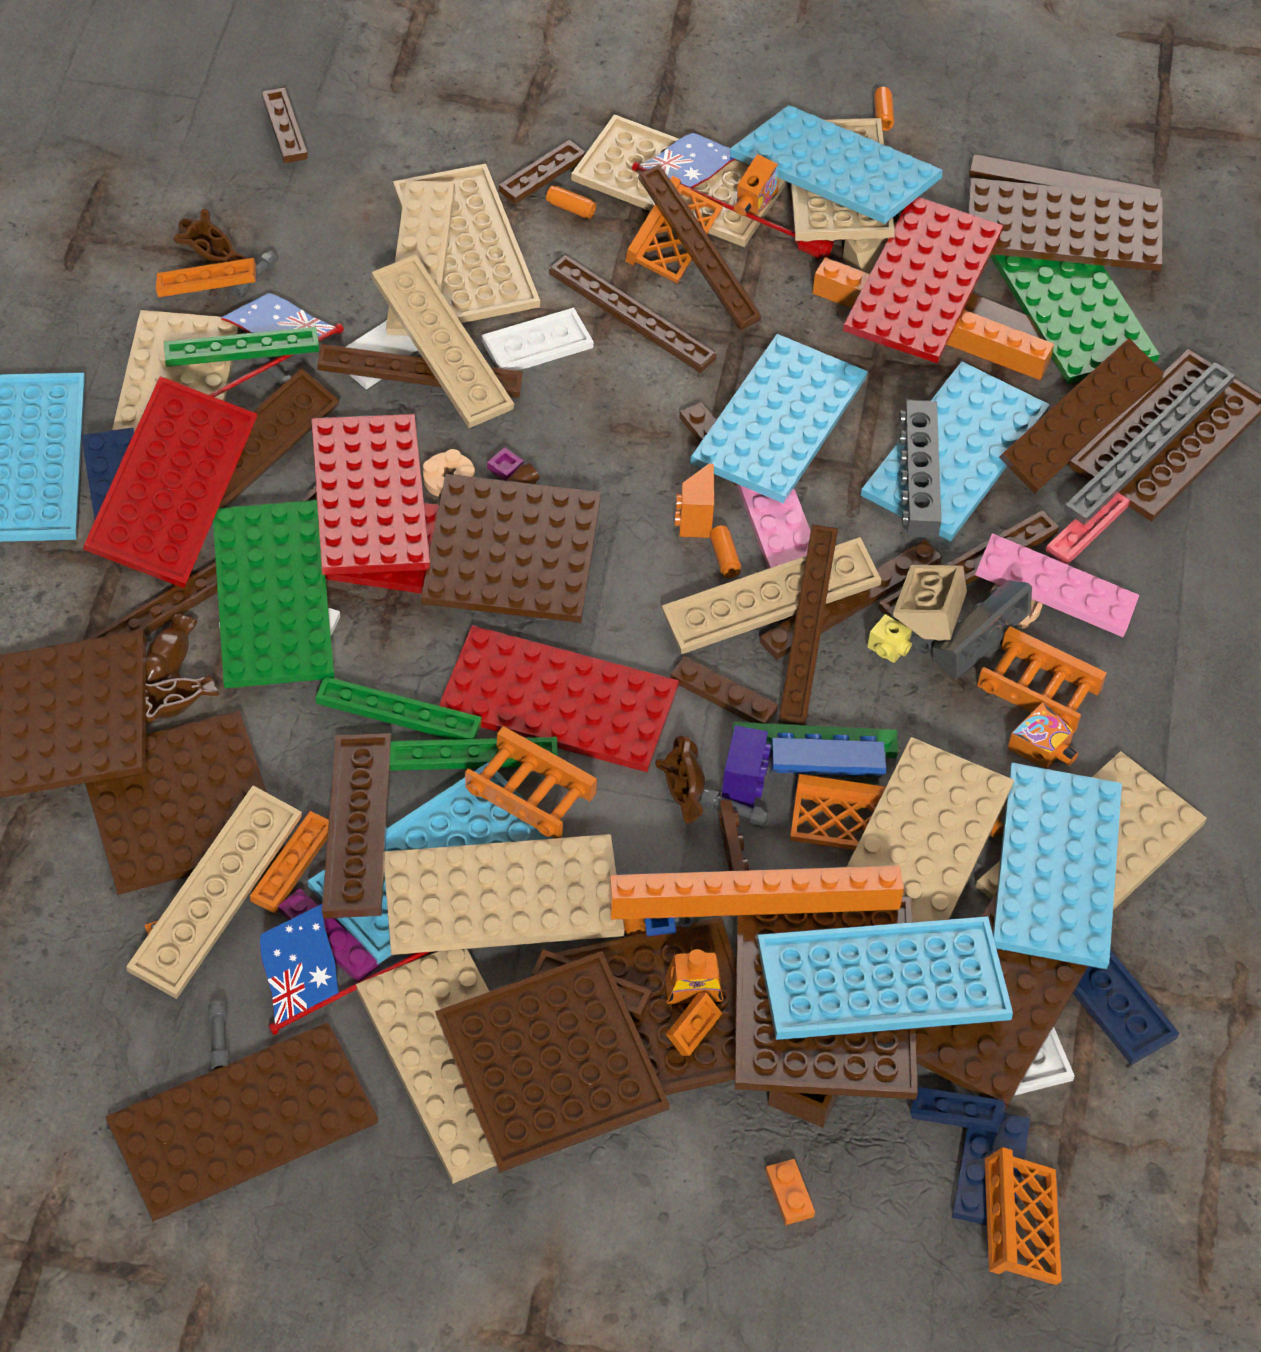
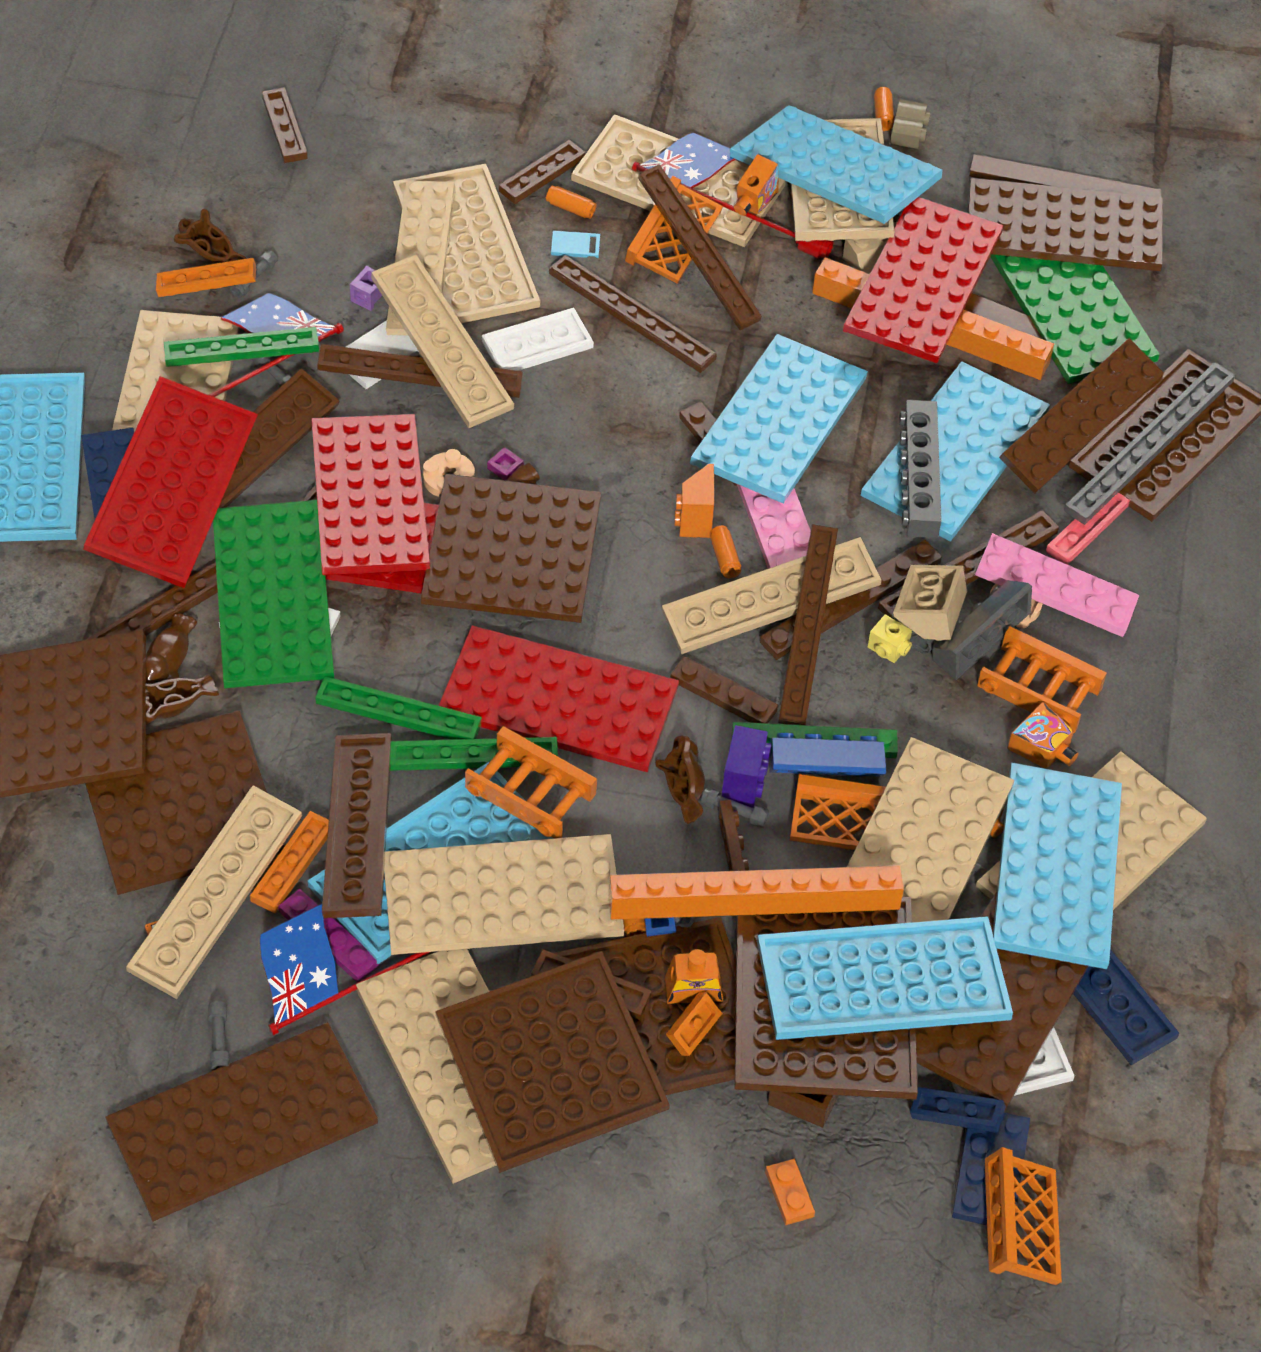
(363, 290): none -> medium lavender brick
(573, 244): none -> medium azure piece
(909, 124): none -> dark tan brick

